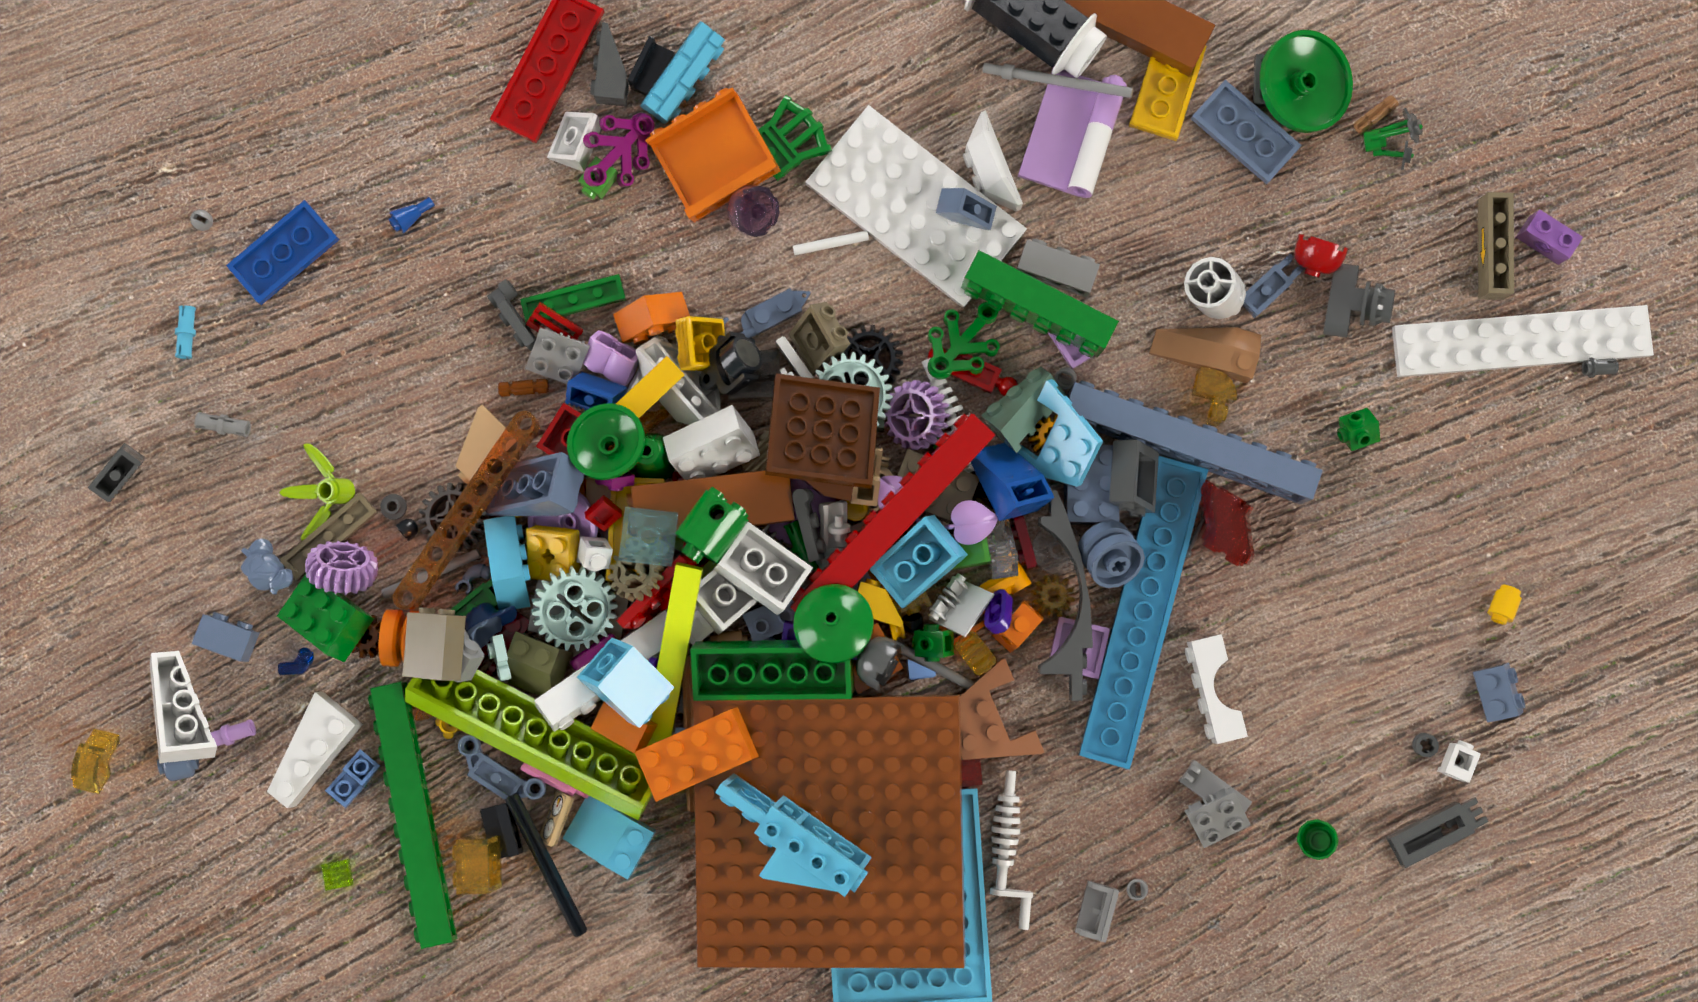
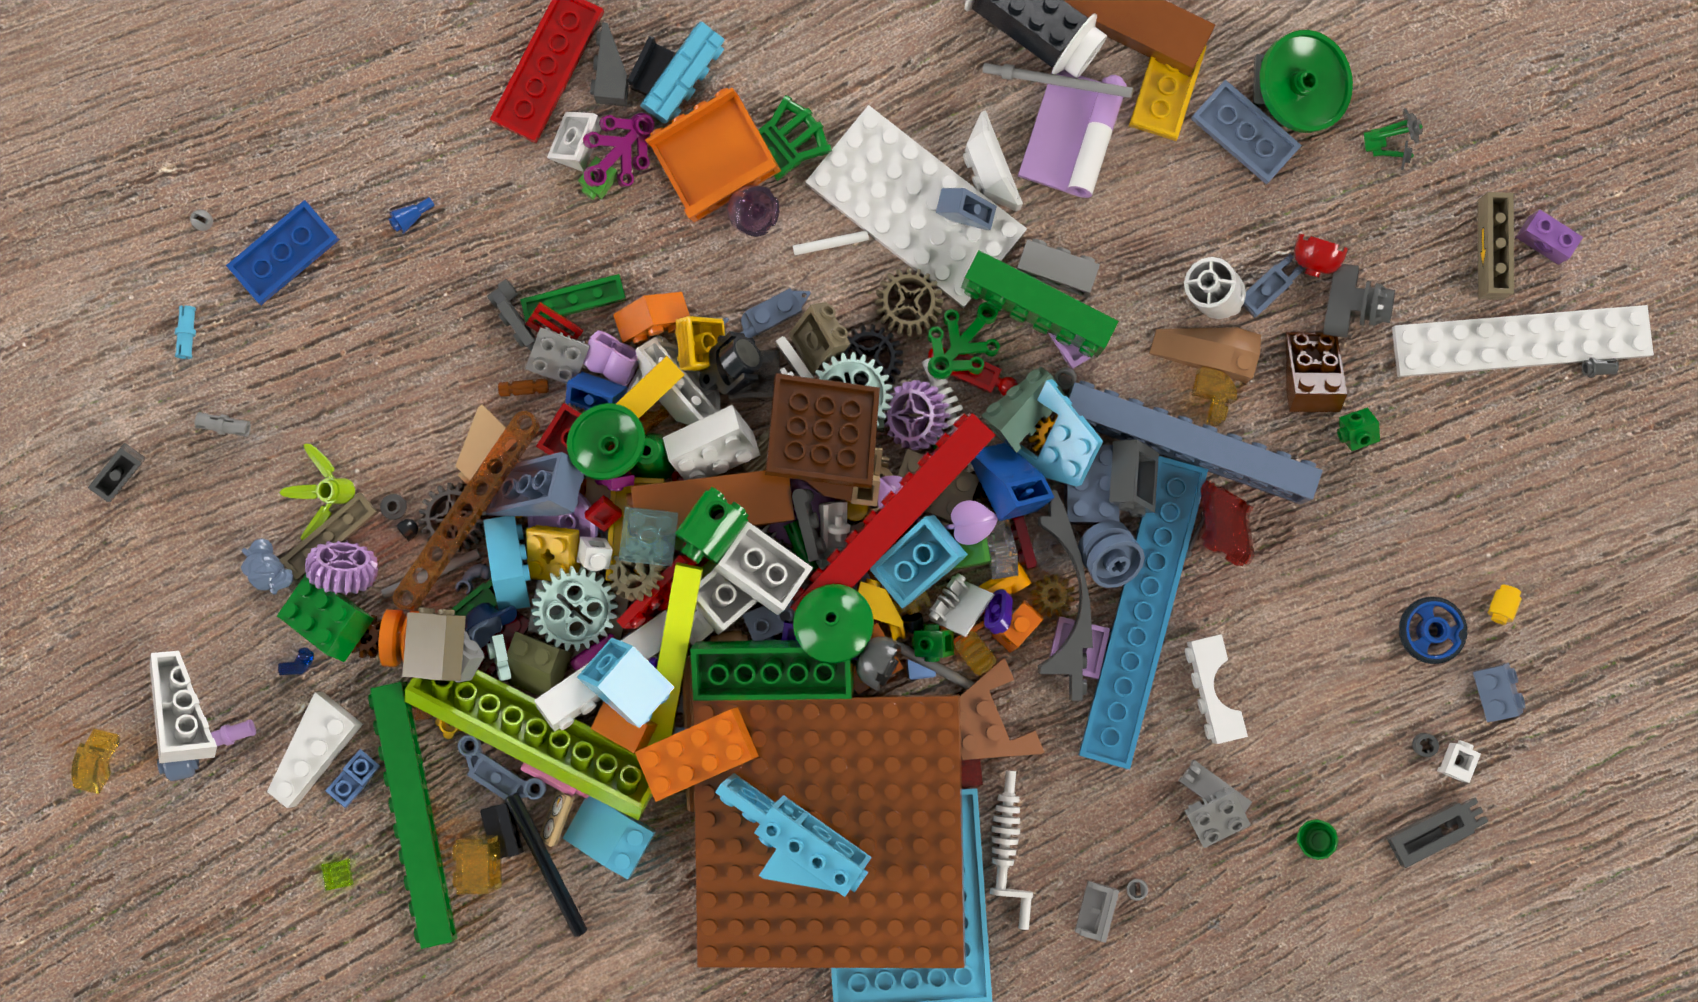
(225, 637): sand blue brick -> none
(917, 295): none -> dark tan gear
(1314, 373): none -> reddish brown slope
(1375, 114): medium nougat axle -> none
(1419, 648): none -> blue wheel

